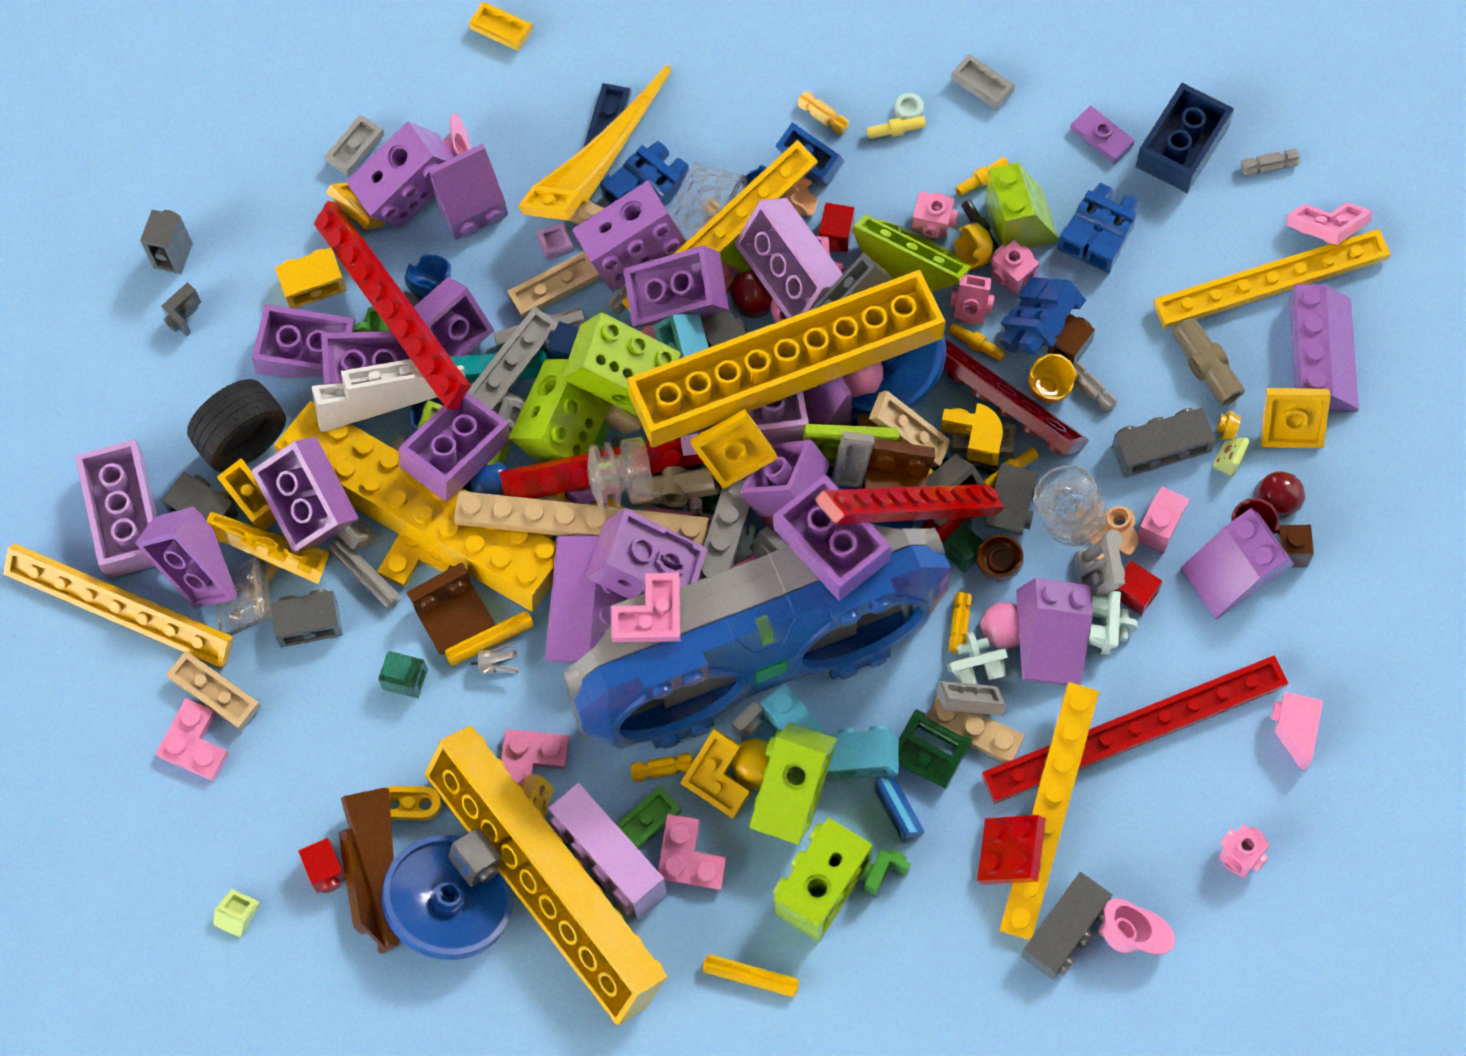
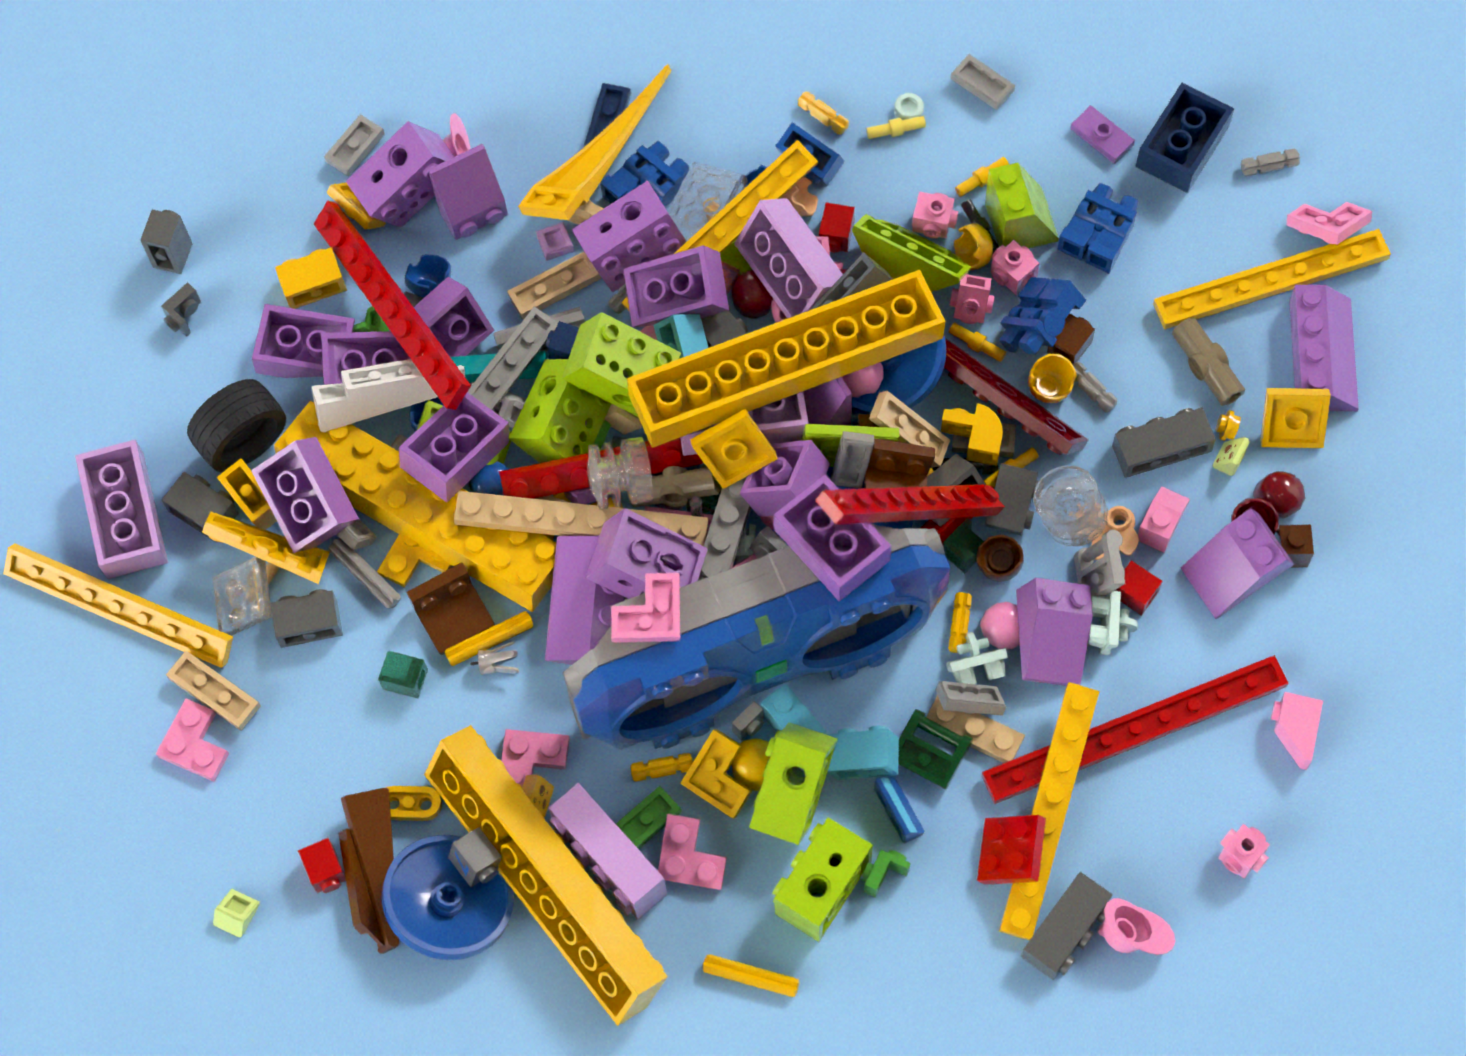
(188, 556): medium lavender slope -> none
(500, 26): yellow plate -> none

